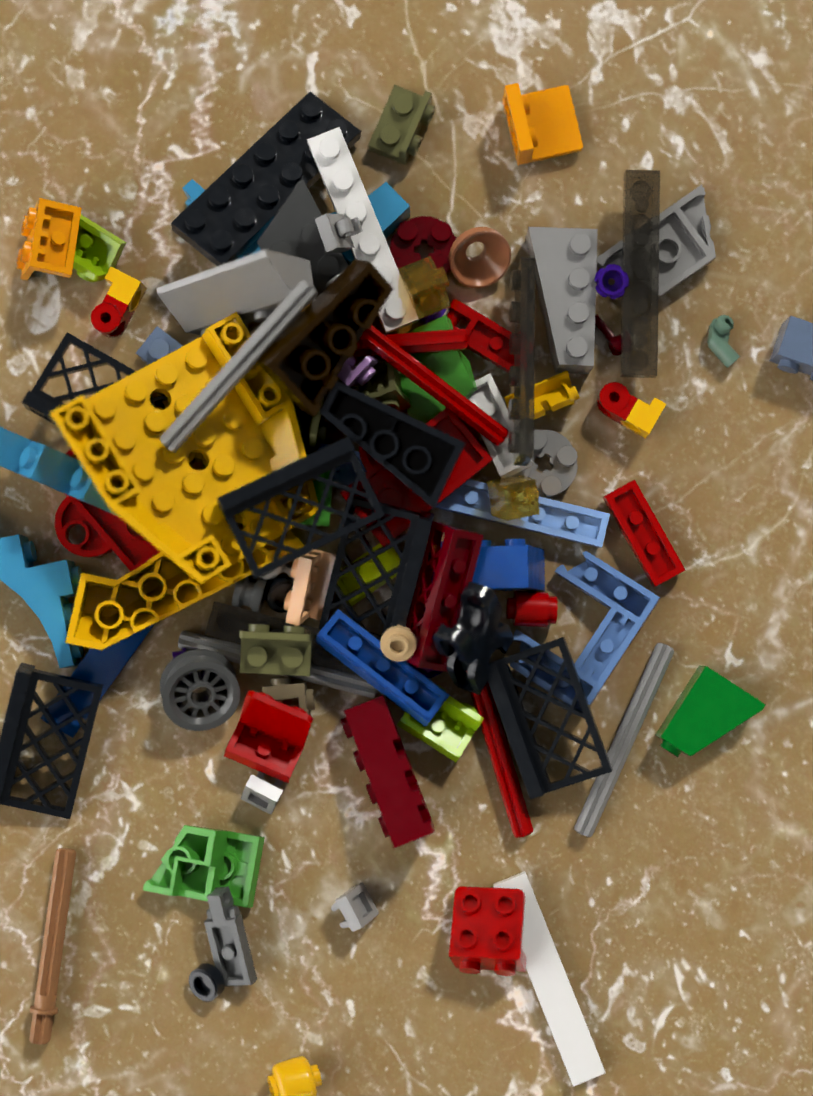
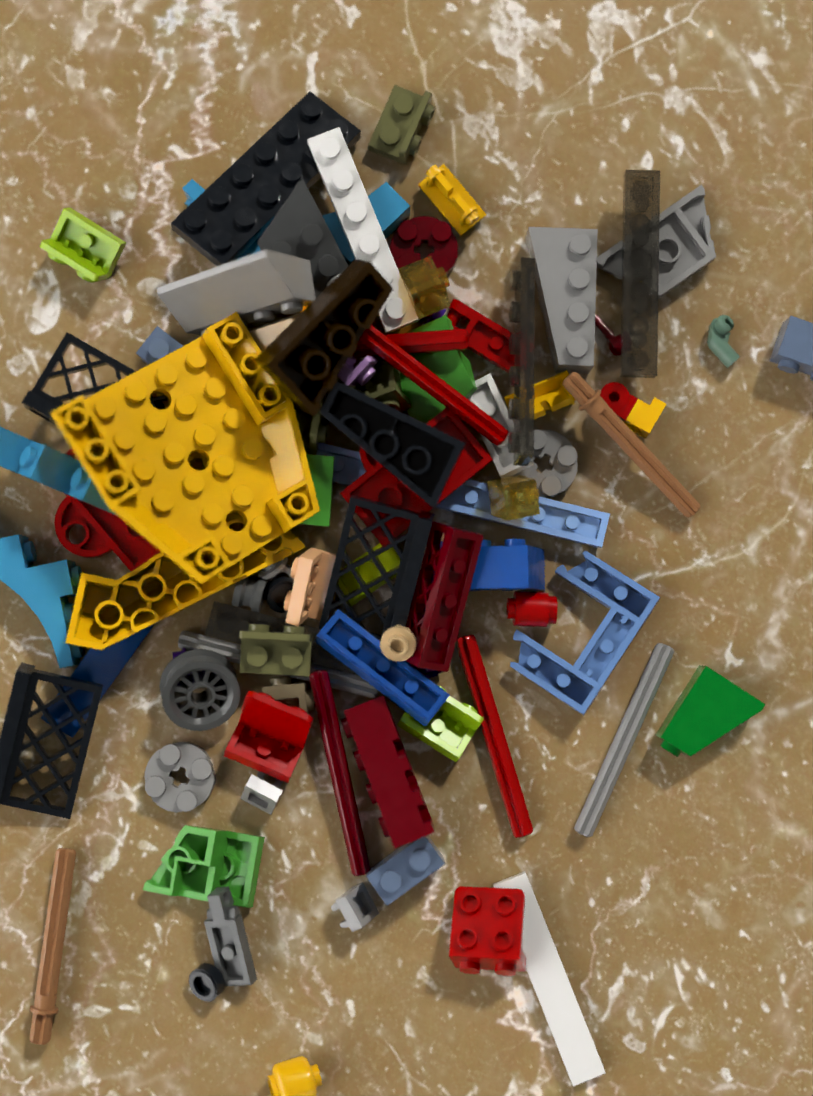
(50, 240): light orange bracket -> none
(119, 303): leg -> none
(161, 785): none -> light grey plate
(238, 366): light grey axle -> none
(286, 478): black fence -> none
(337, 232): light grey tile -> none
(339, 772): none -> dark red axle
(405, 868): none -> sand blue brick
(451, 199): none -> yellow hinge
(474, 638): black piece -> none
(484, 268): nougat piece -> none
(518, 727): black fence -> none
(541, 123): light orange bracket -> none
(620, 277): dark purple plate -> none
(630, 443): none -> medium nougat axle
(644, 533): red plate -> none

